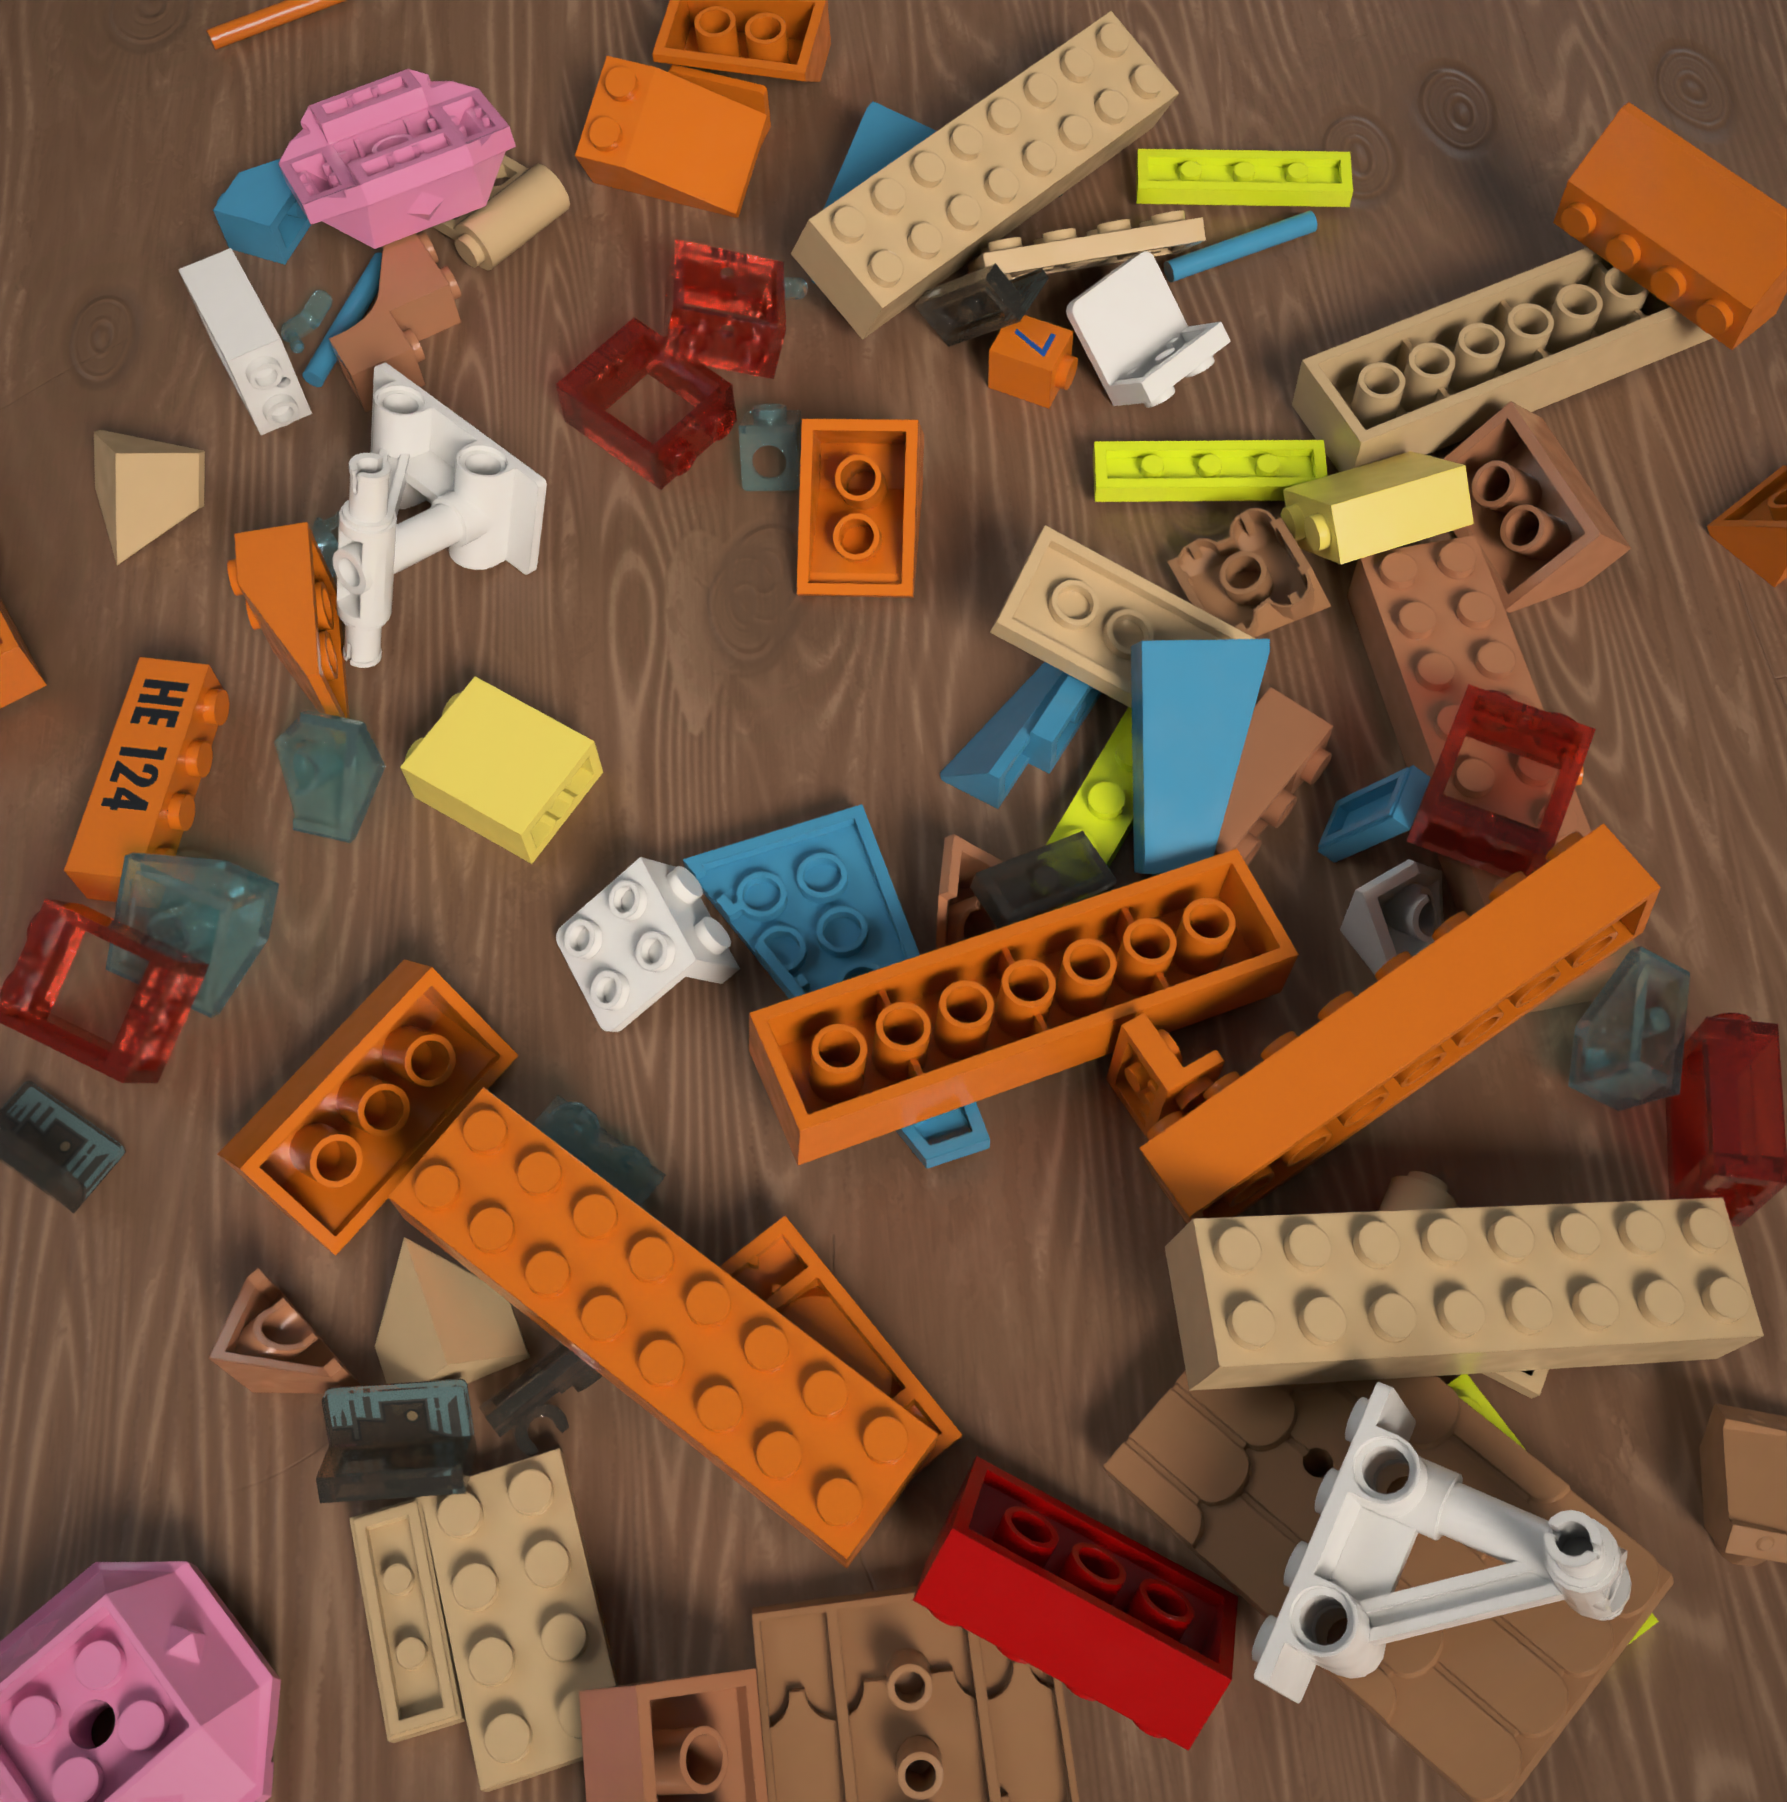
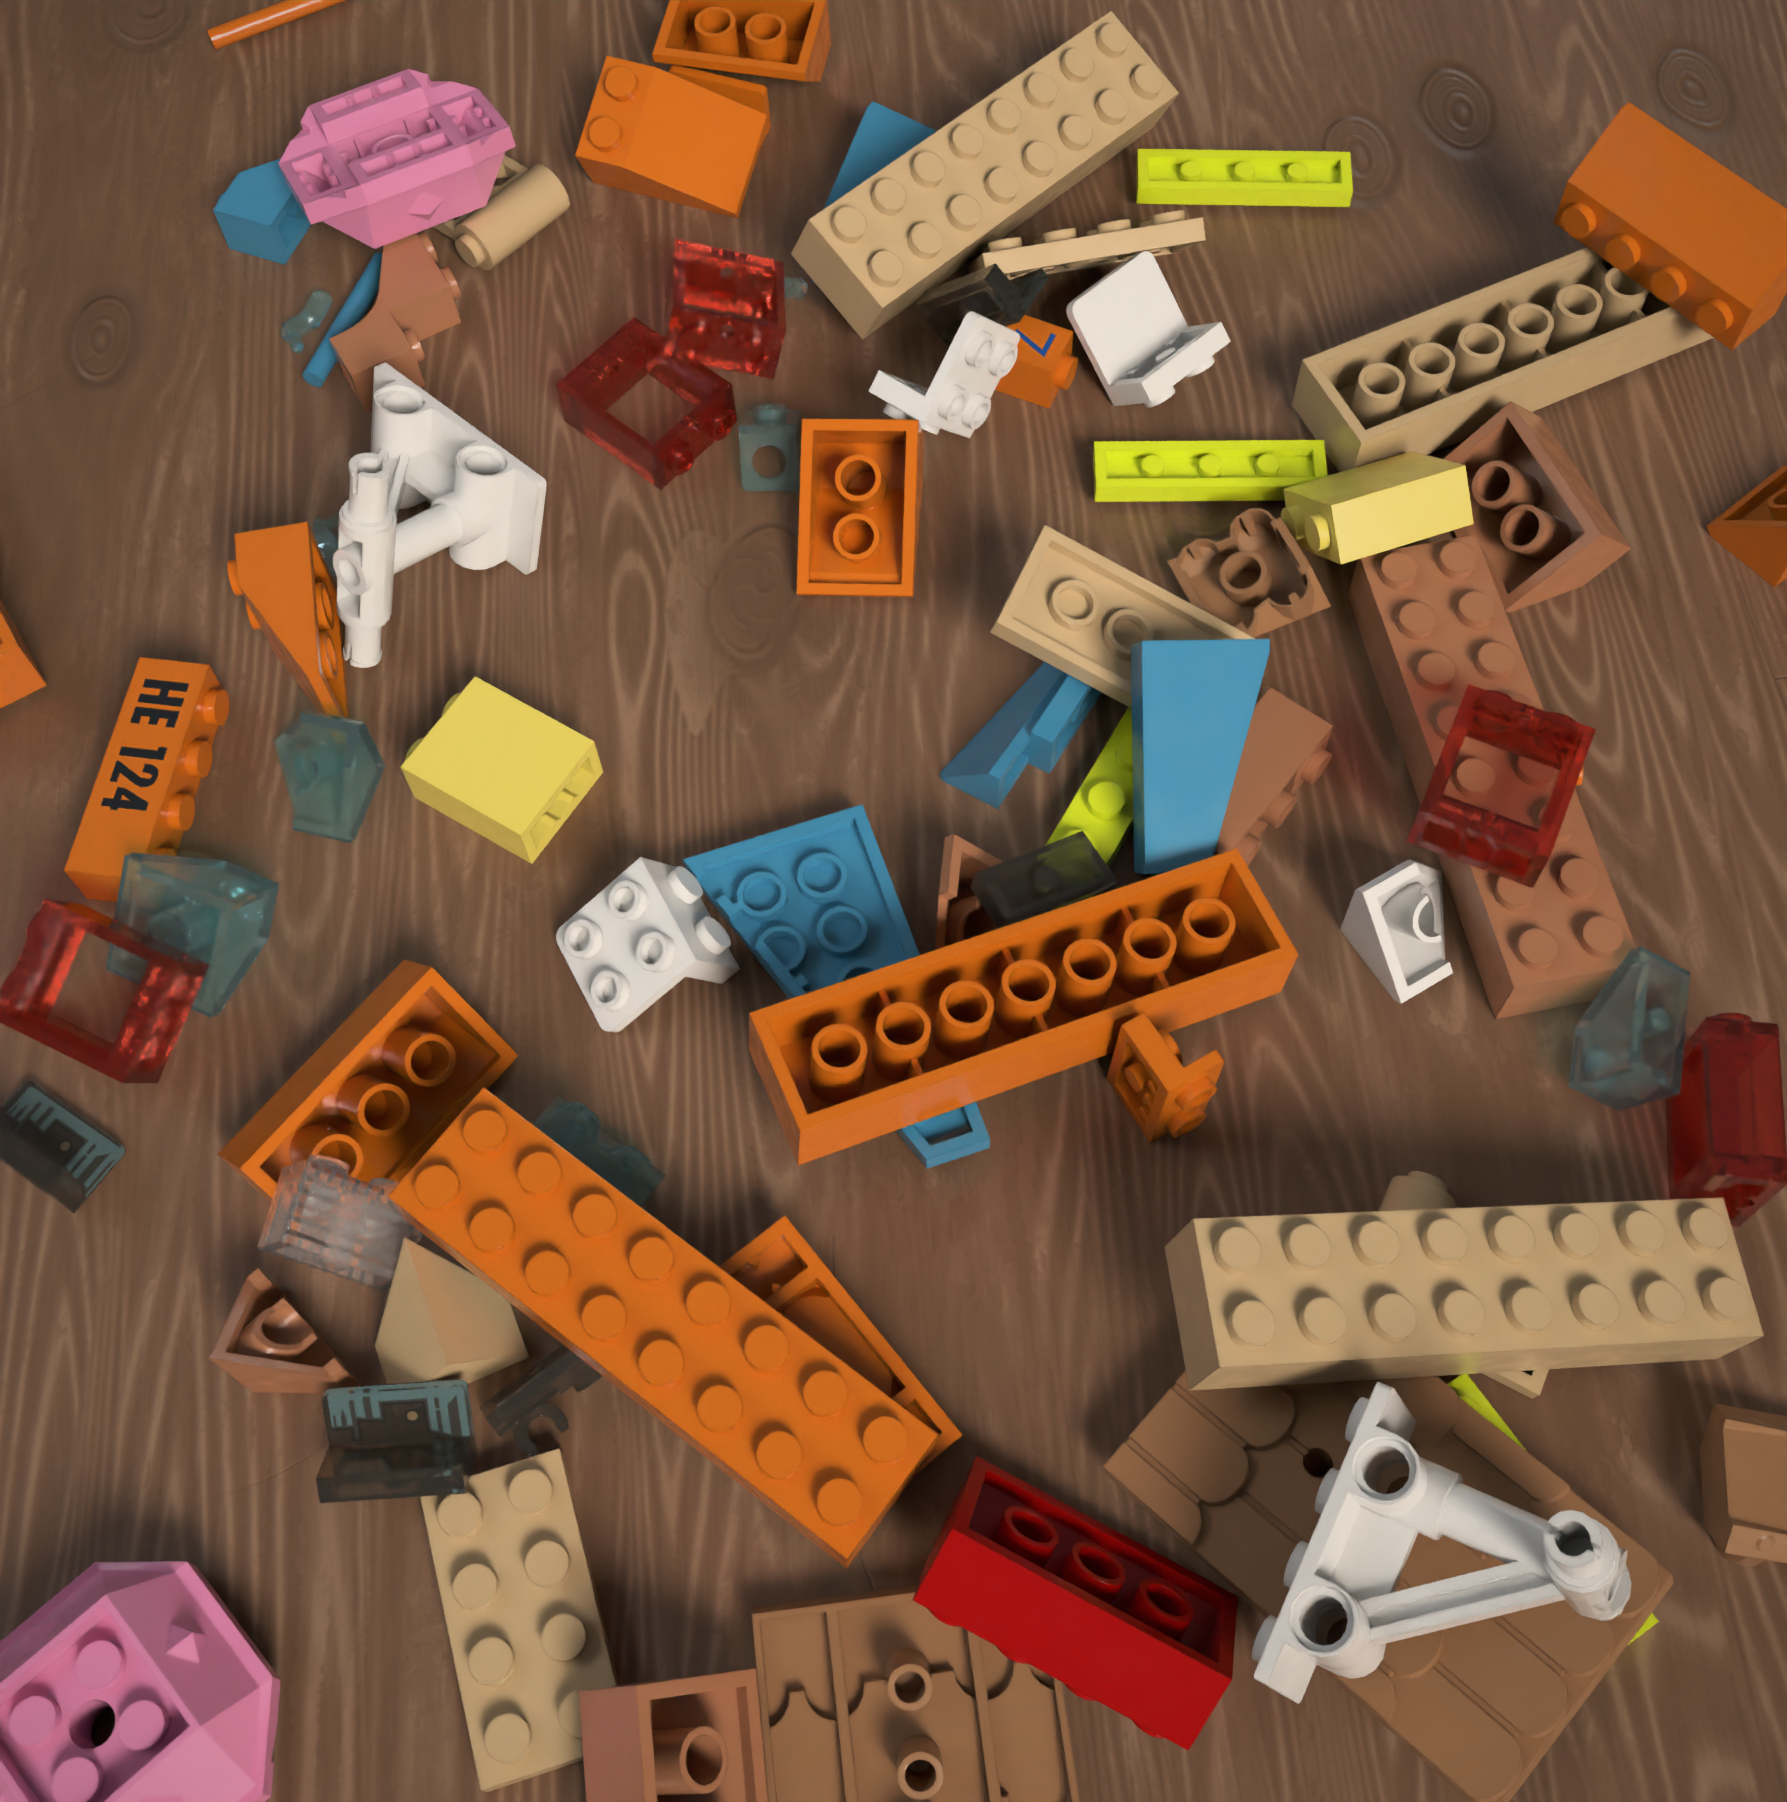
(144, 488): tan slope -> none
(245, 341): white window -> none
(336, 1222): none -> clear brick
(406, 1621): tan tile -> none
(963, 384): none -> white bracket
(1240, 246): dark azure bar -> none
(1374, 814): dark azure tile -> none
(1402, 1028): orange brick -> none

